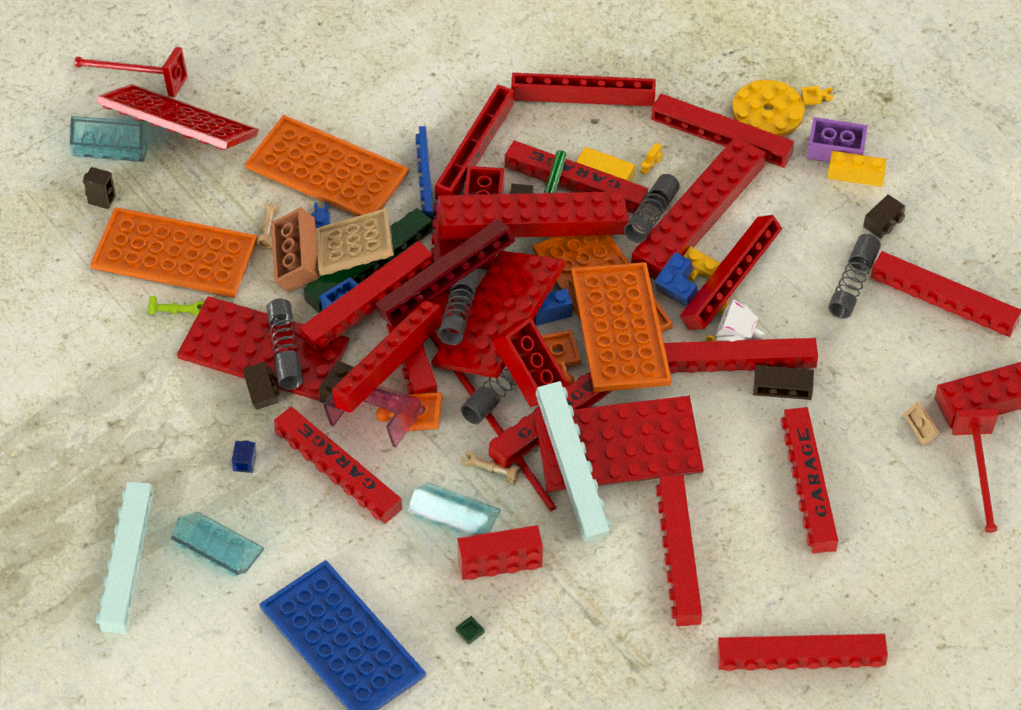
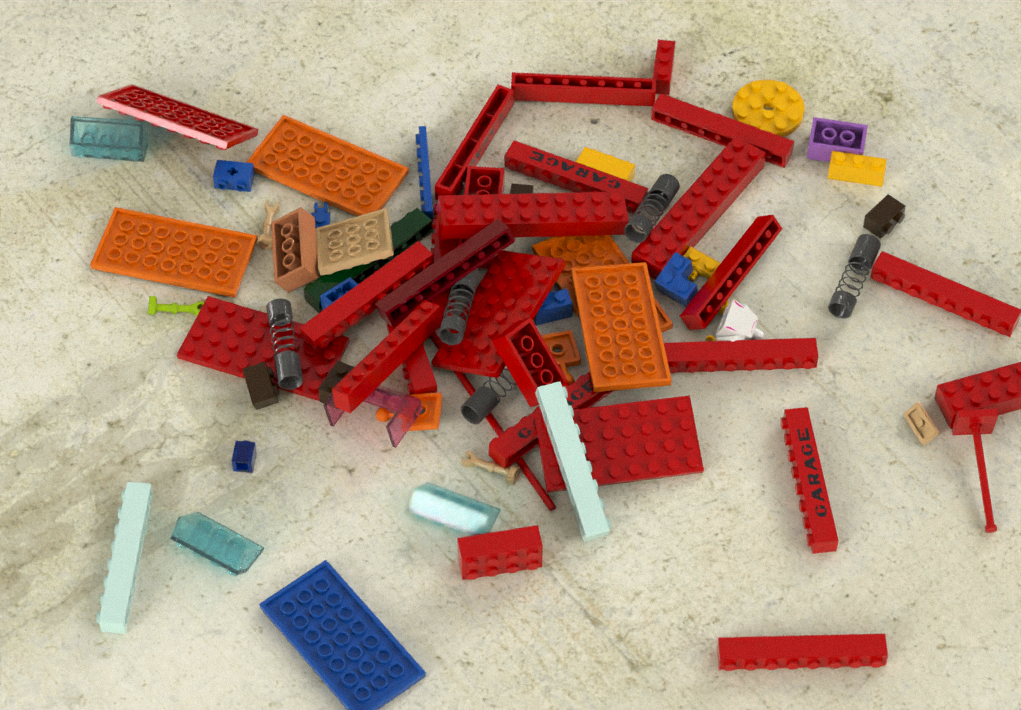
(99, 187): dark brown brick -> none
(173, 69): red tile -> none
(233, 175): none -> blue brick
(338, 465): red brick -> none
(470, 630): dark green tile -> none
(555, 172): green axle -> none
(653, 156): yellow plate -> none
(664, 66): none -> red brick
(680, 551): red brick -> none
(783, 382): dark brown brick -> none
(814, 96): yellow plate -> none

